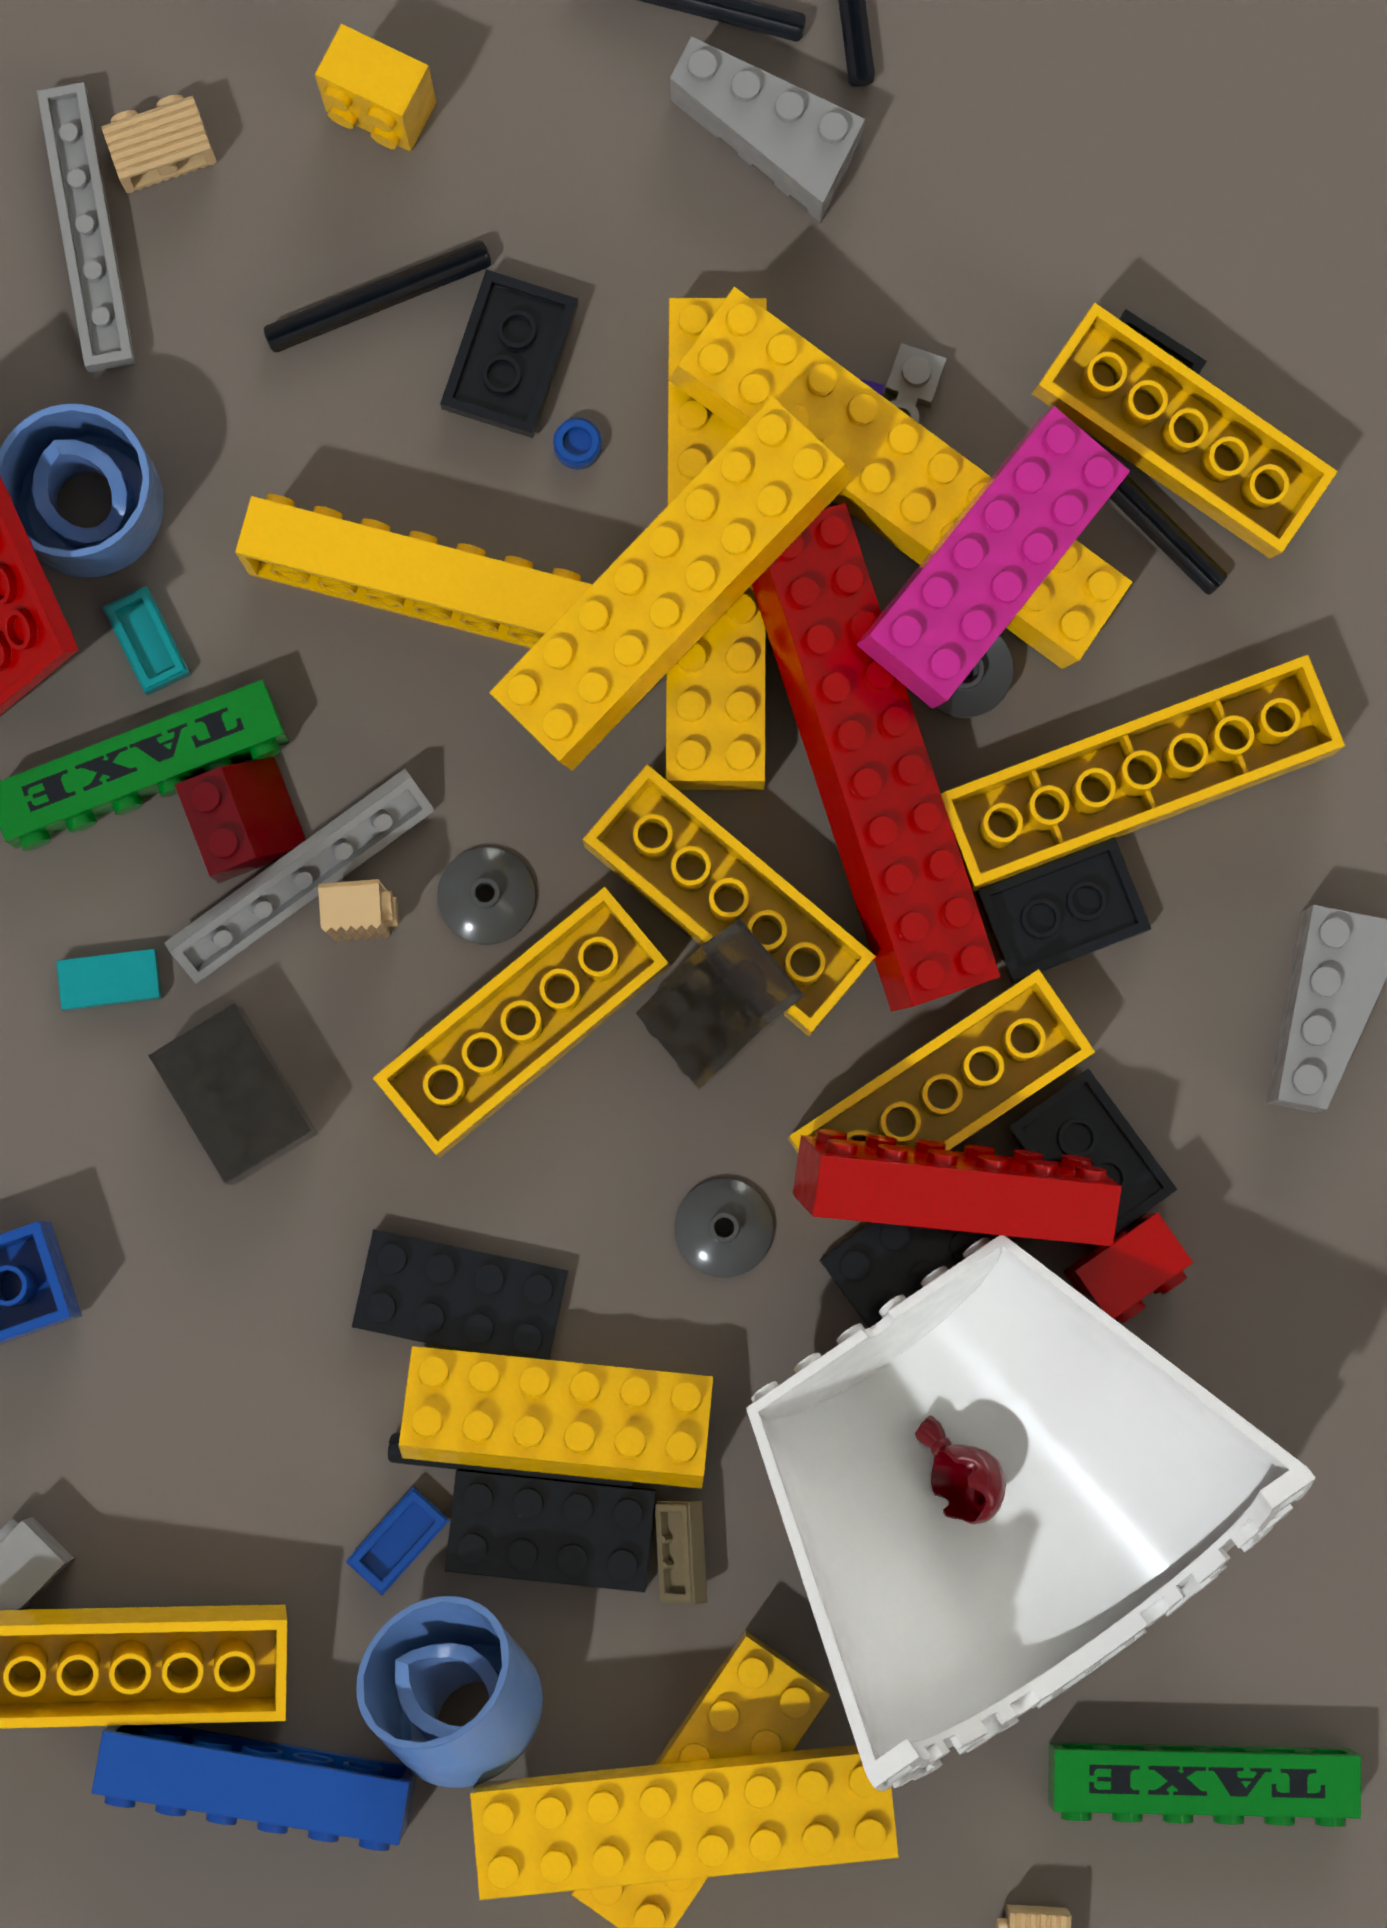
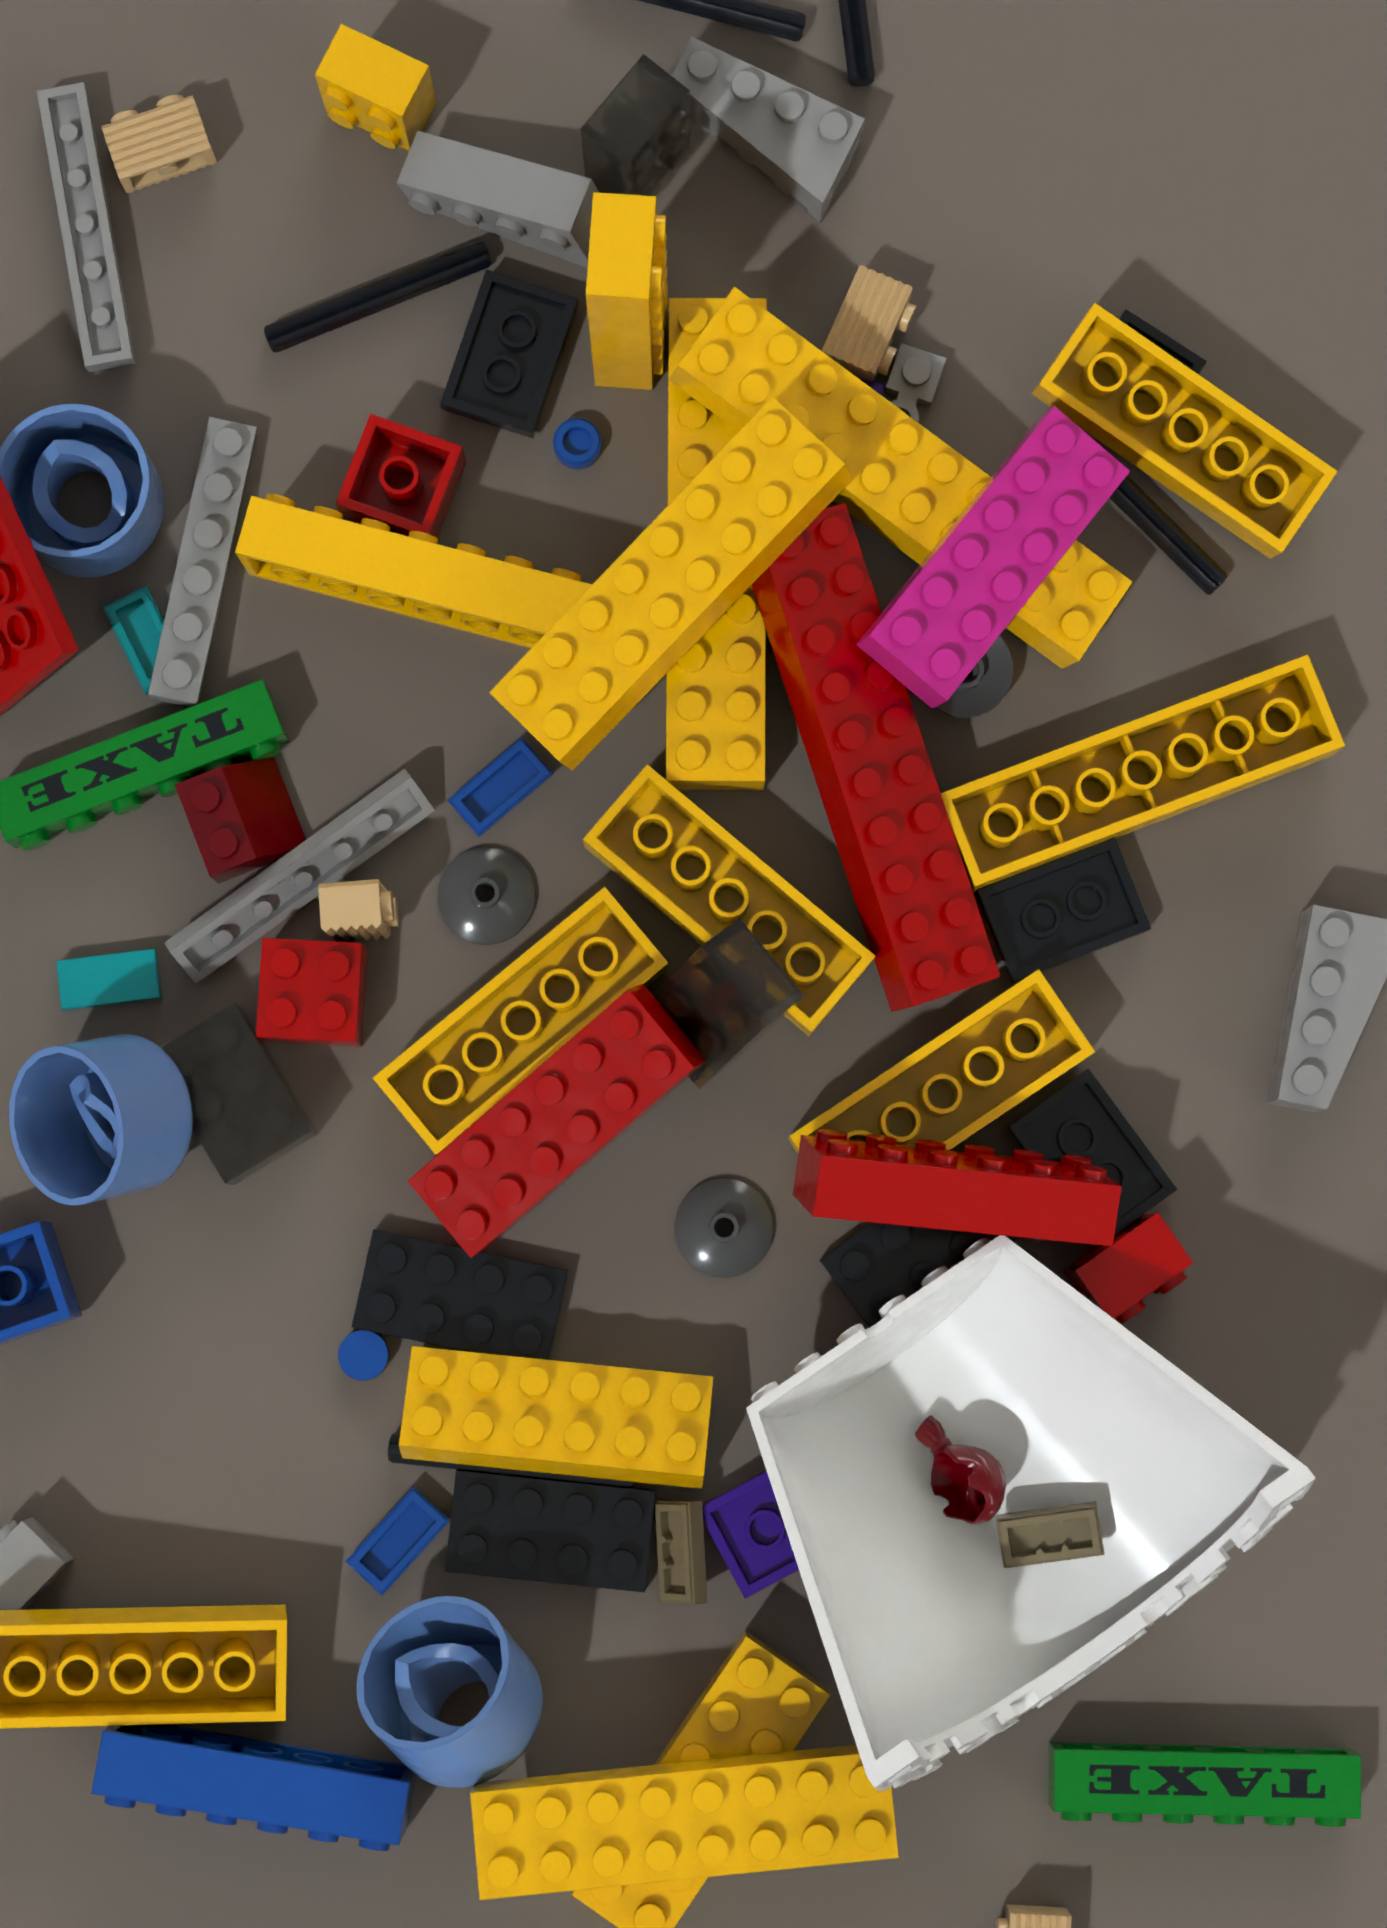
(100, 1118): none -> medium blue piece
(202, 562): none -> light grey plate
(311, 992): none -> red brick
(363, 1355): none -> blue tile
(401, 478): none -> red brick
(500, 787): none -> blue tile
(501, 195): none -> light grey wedge
(557, 1120): none -> red brick
(627, 290): none -> yellow brick
(638, 132): none -> clear smoke brick
(751, 1534): none -> dark purple plate
(868, 322): none -> tan brick
(1050, 1534): none -> dark tan plate

